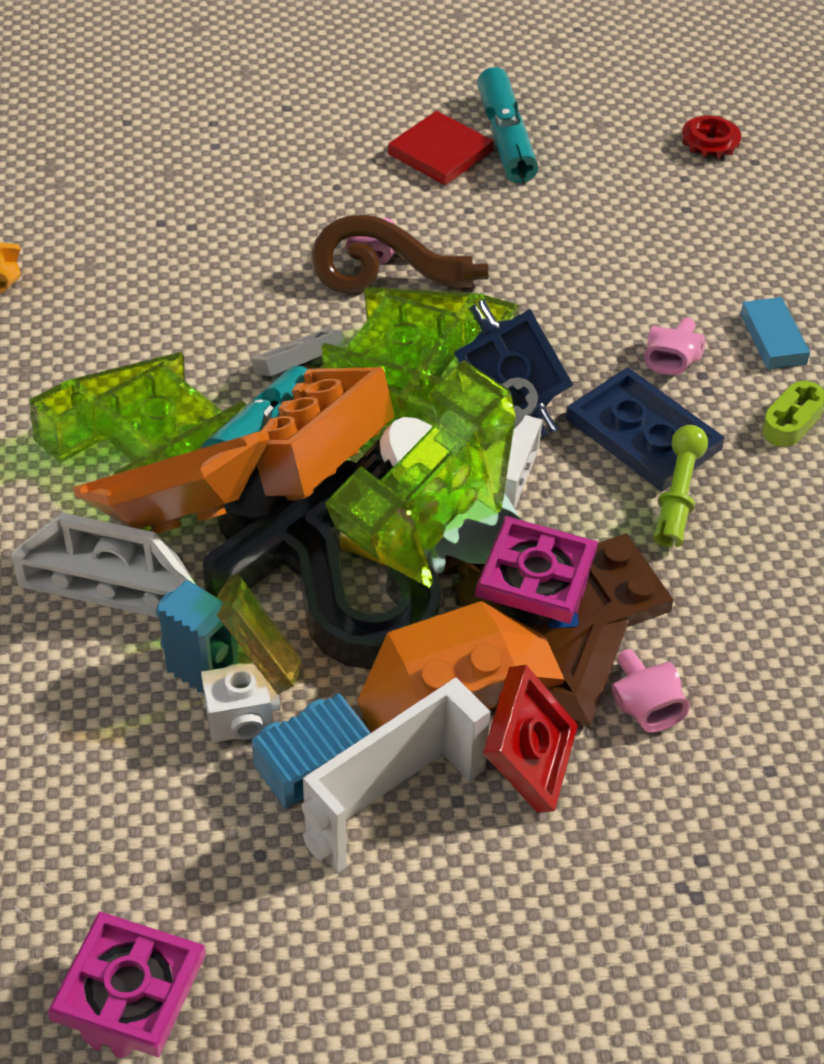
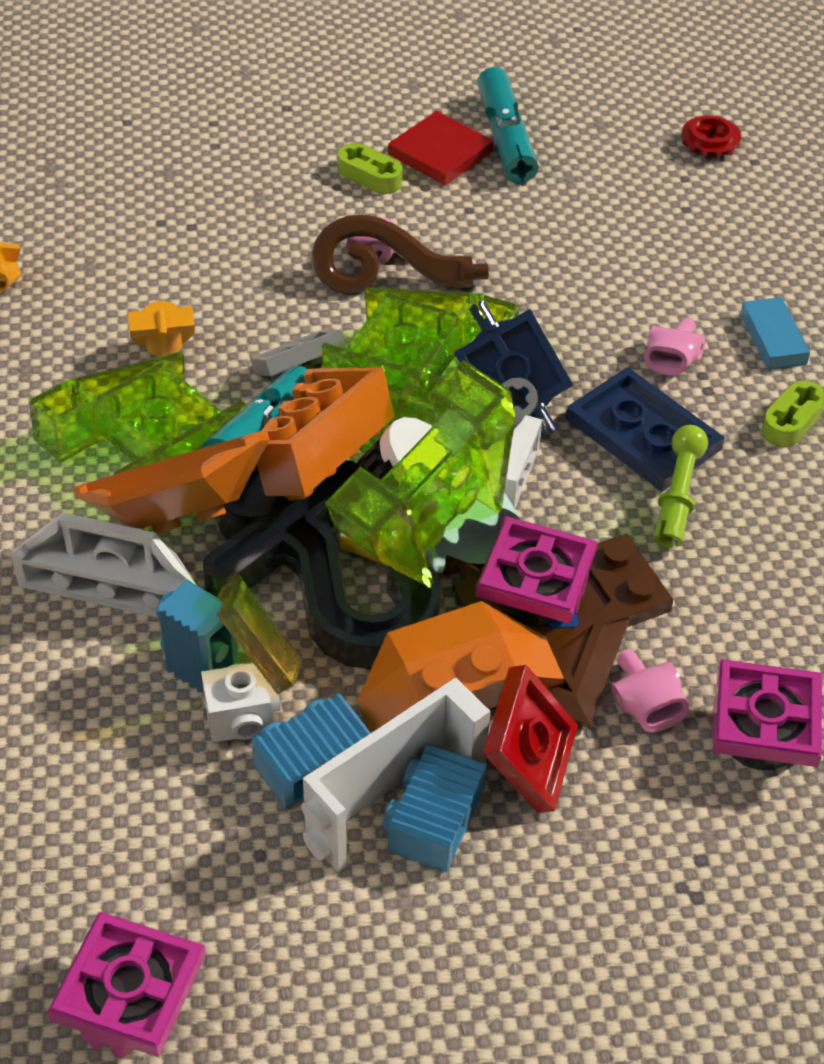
(162, 327): none -> light orange piece
(370, 168): none -> lime beam
(435, 806): none -> dark azure brick
(771, 716): none -> dark pink piece

